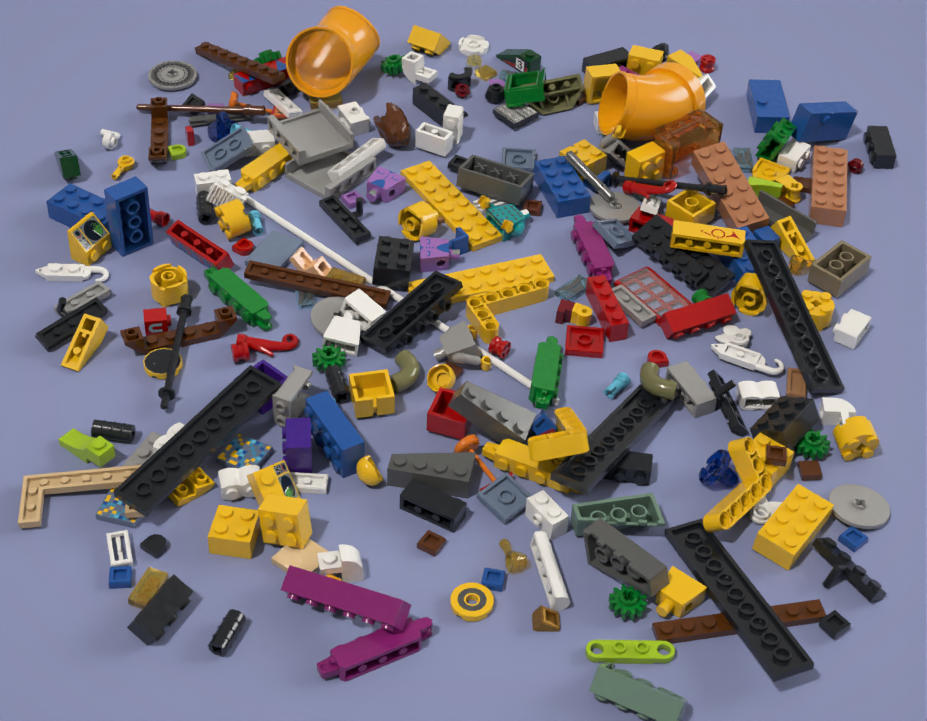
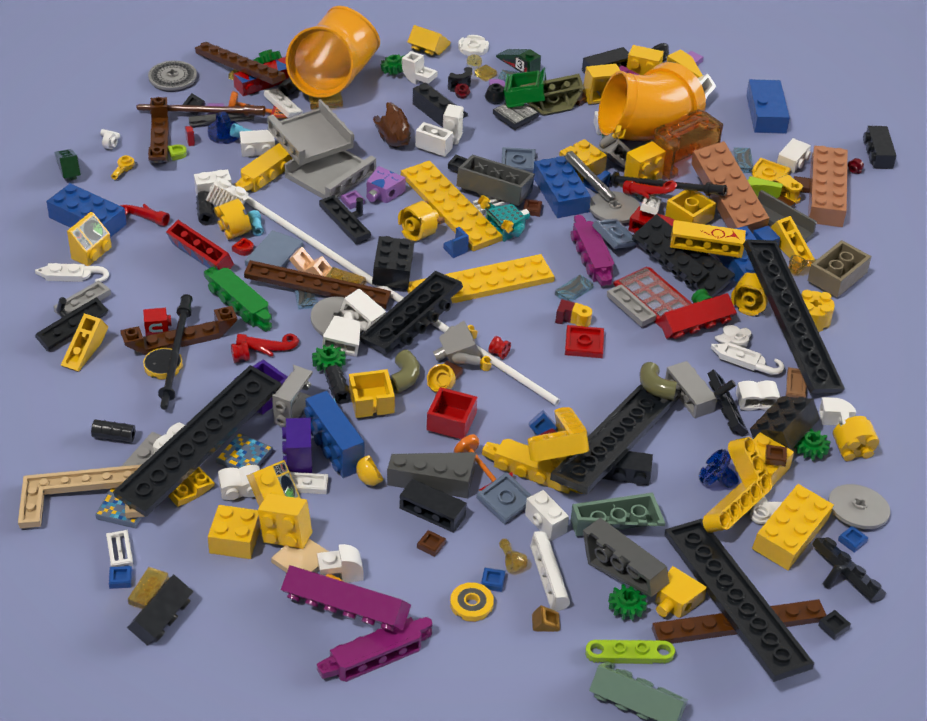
(88, 448): lime slope -> none
(129, 216): blue brick -> none
(154, 545): black tile -> none
(168, 284): yellow brick -> none
(227, 632): black axle -> none
(228, 150): sand blue tile -> none
(354, 118): white brick -> none
(370, 148): white brick -> none
(436, 254): medium lavender torso -> none
(483, 306): yellow beam -> none
(492, 413): dark grey wedge -> none
(546, 373): green hinge -> none
(607, 308): red brick -> none
(620, 382): medium azure pin -> none
(658, 357): red tile -> none
(707, 63): red wheel -> none
(775, 139): green brick -> none
(809, 470): reddish brown tile -> none
(823, 121): blue brick -> none
(851, 328): white brick -> none

